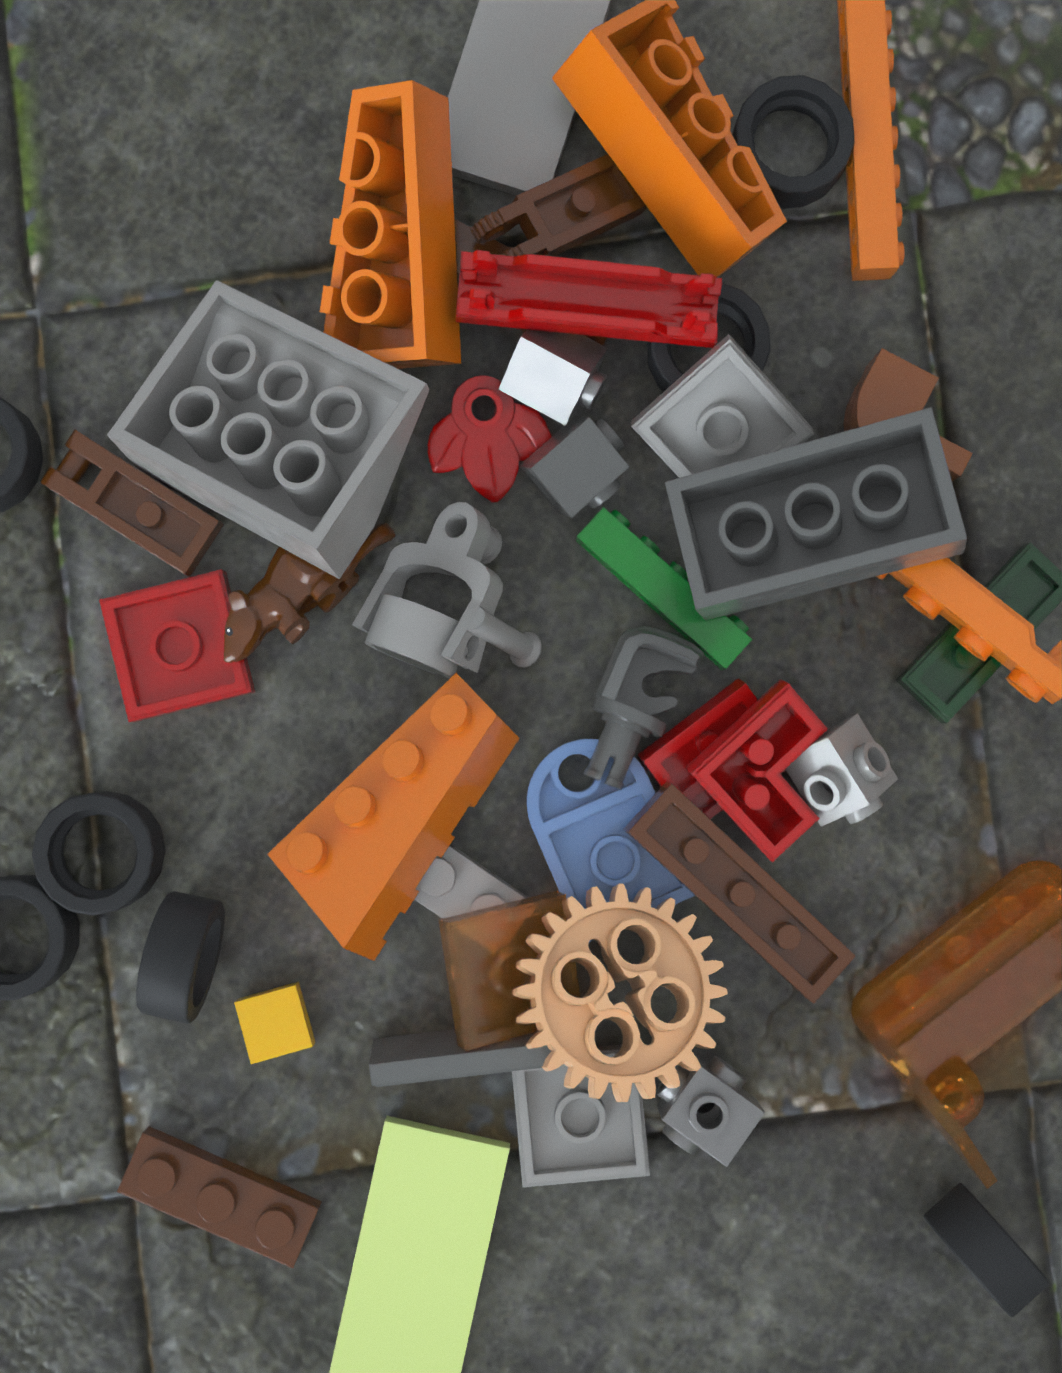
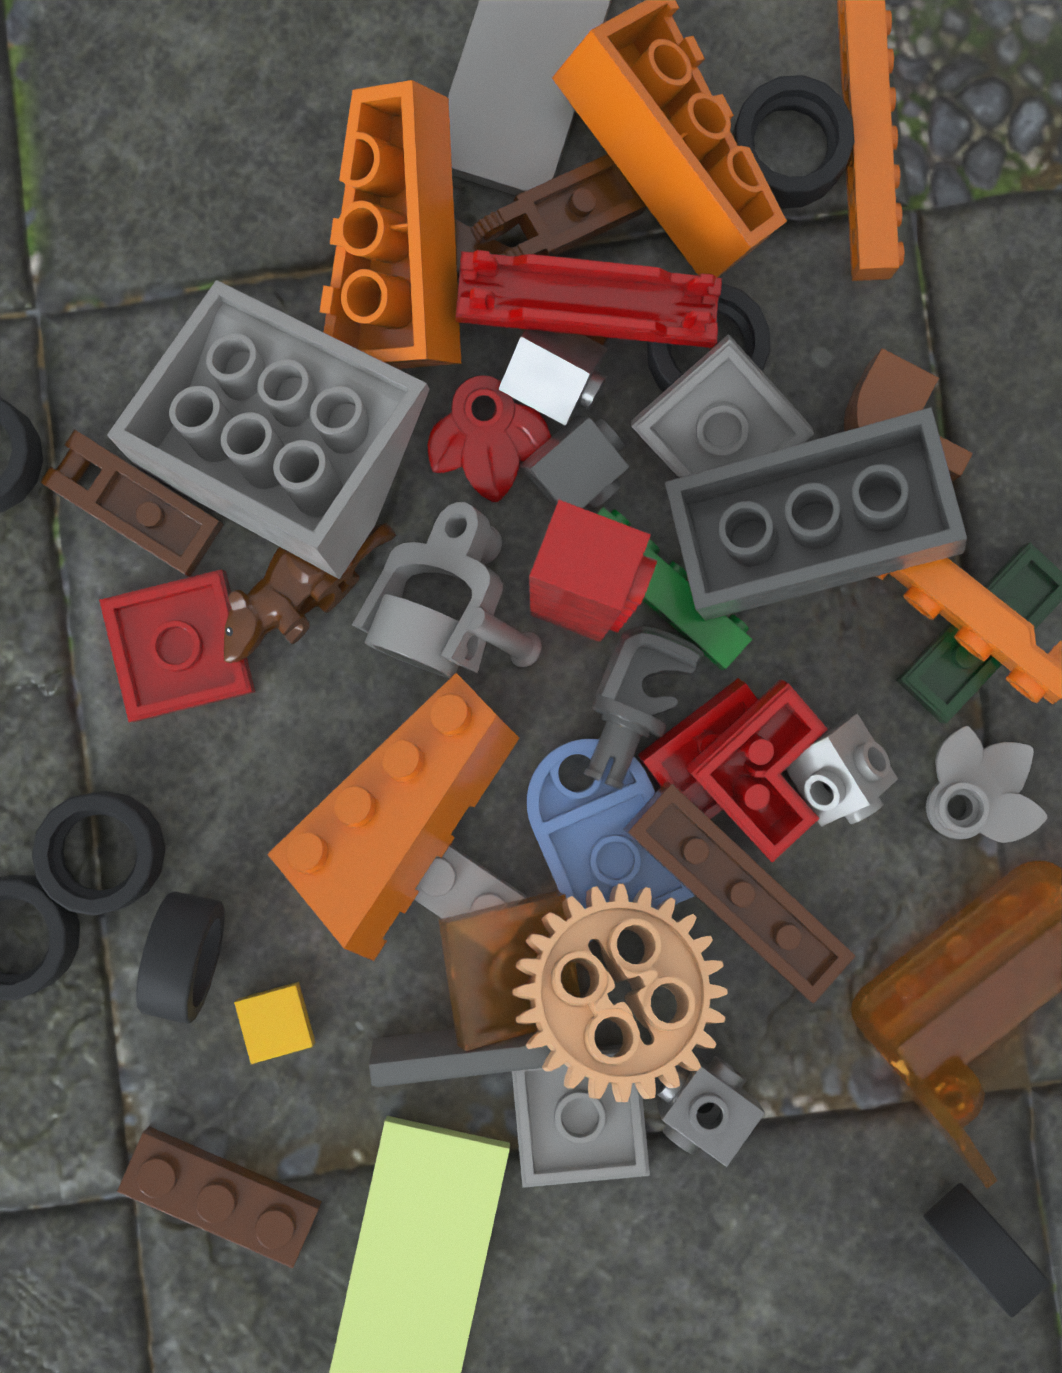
(589, 572): none -> red brick
(989, 784): none -> light grey plate

